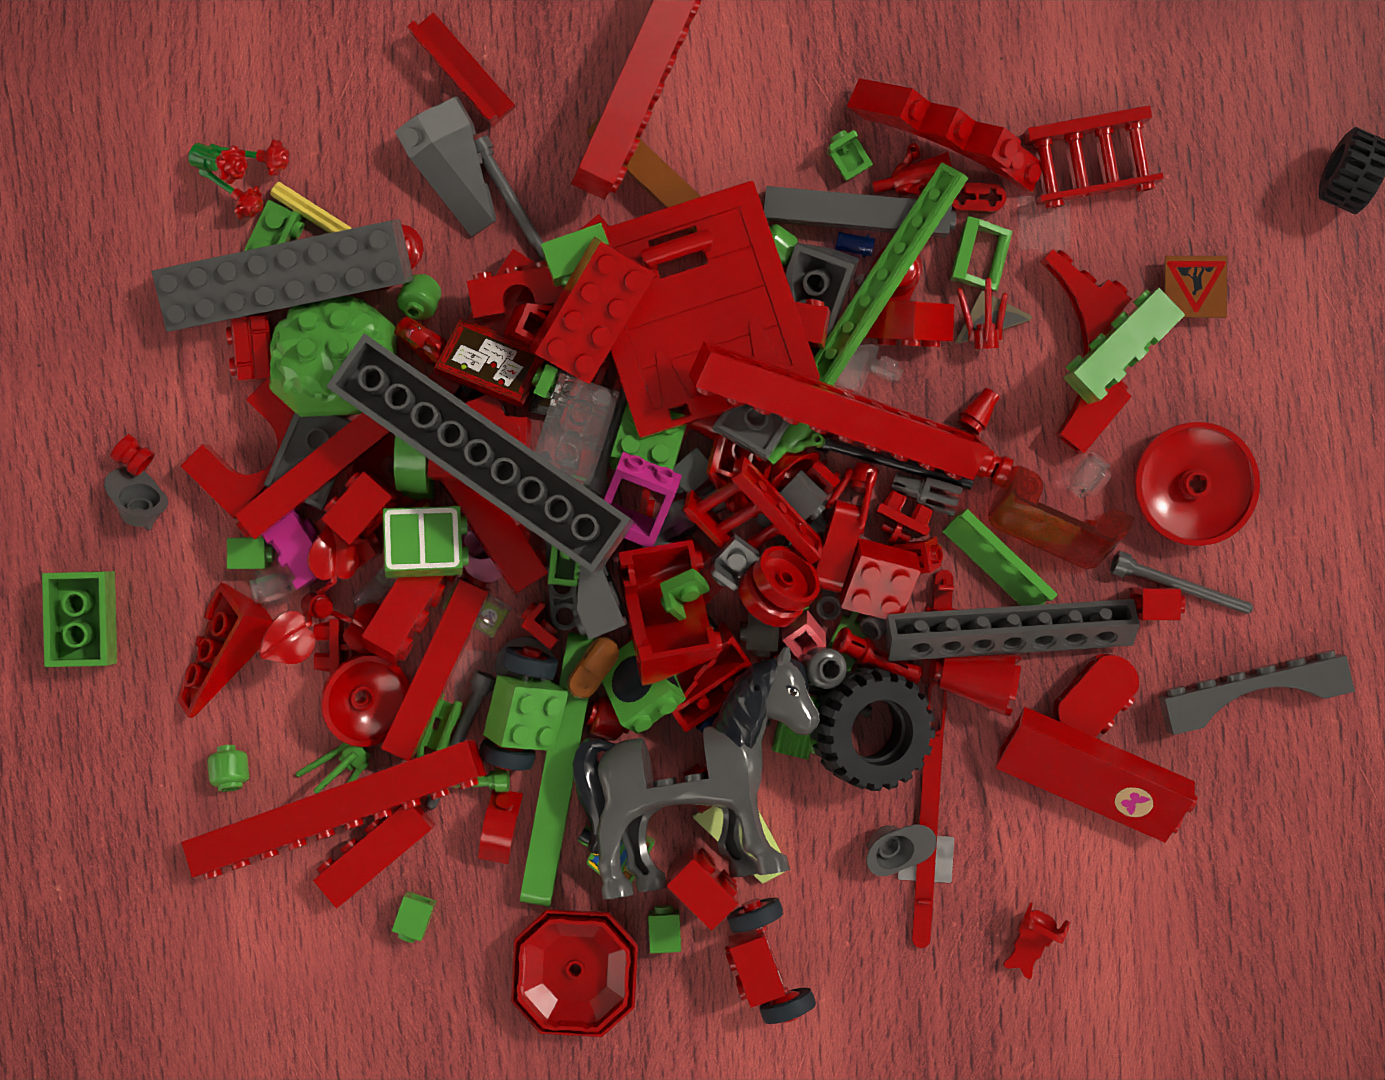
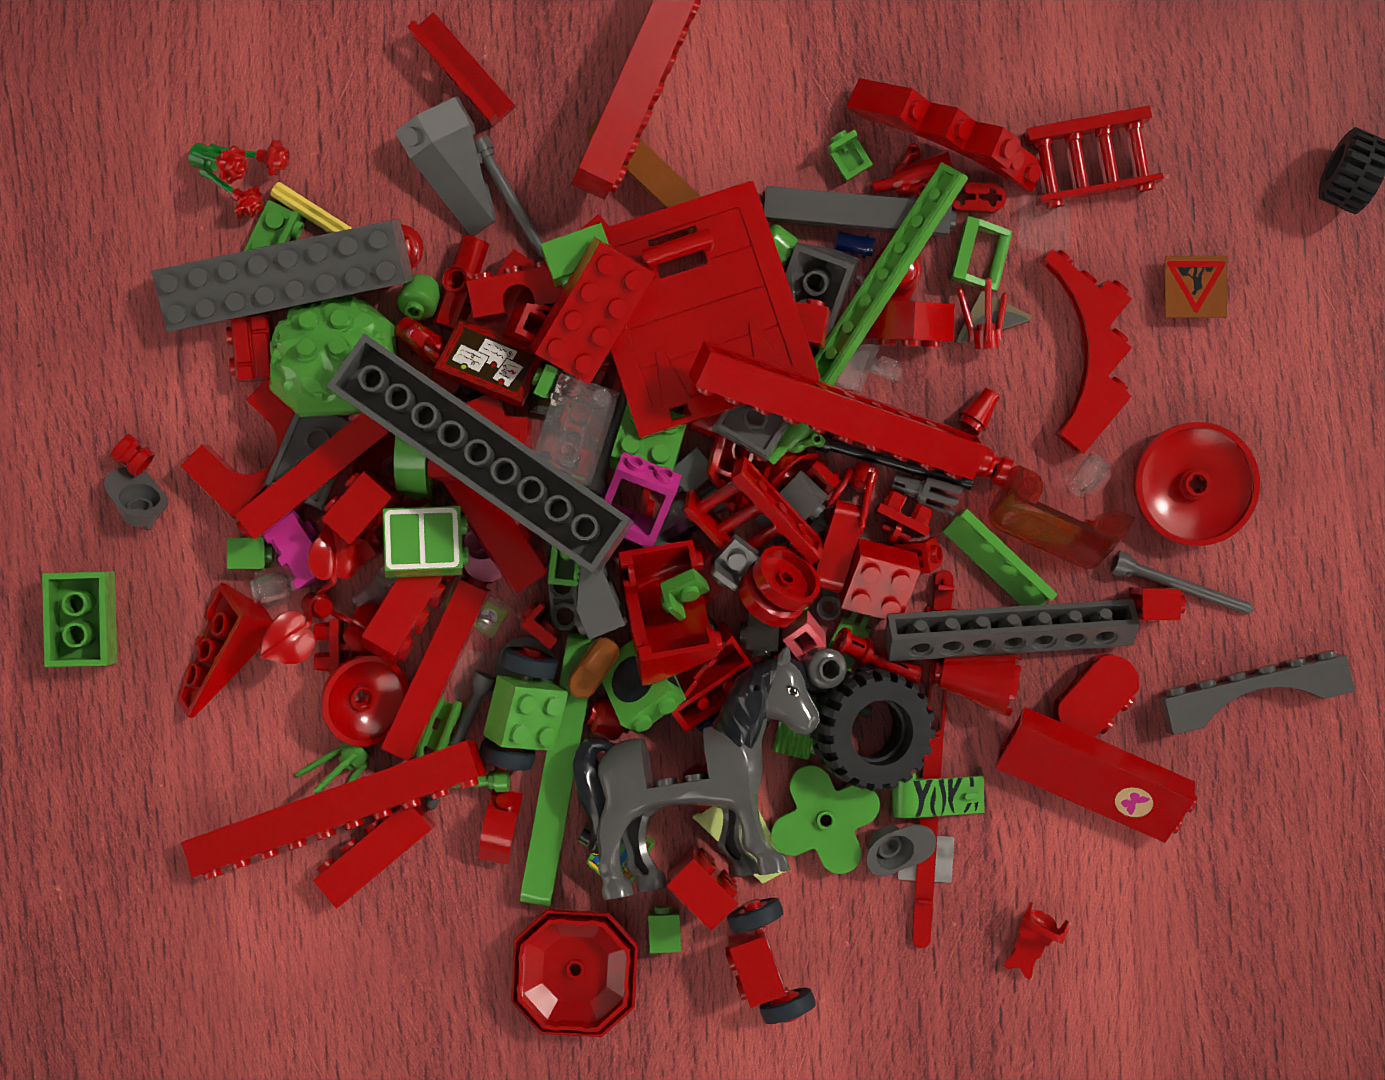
(228, 768): bright green head -> none
(413, 917): bright green brick -> none
(455, 298): none -> red piece
(814, 797): none -> bright green plant
(873, 627): dark grey hinge -> none
(938, 797): none -> bright green door
(1123, 345): bright green wedge -> none

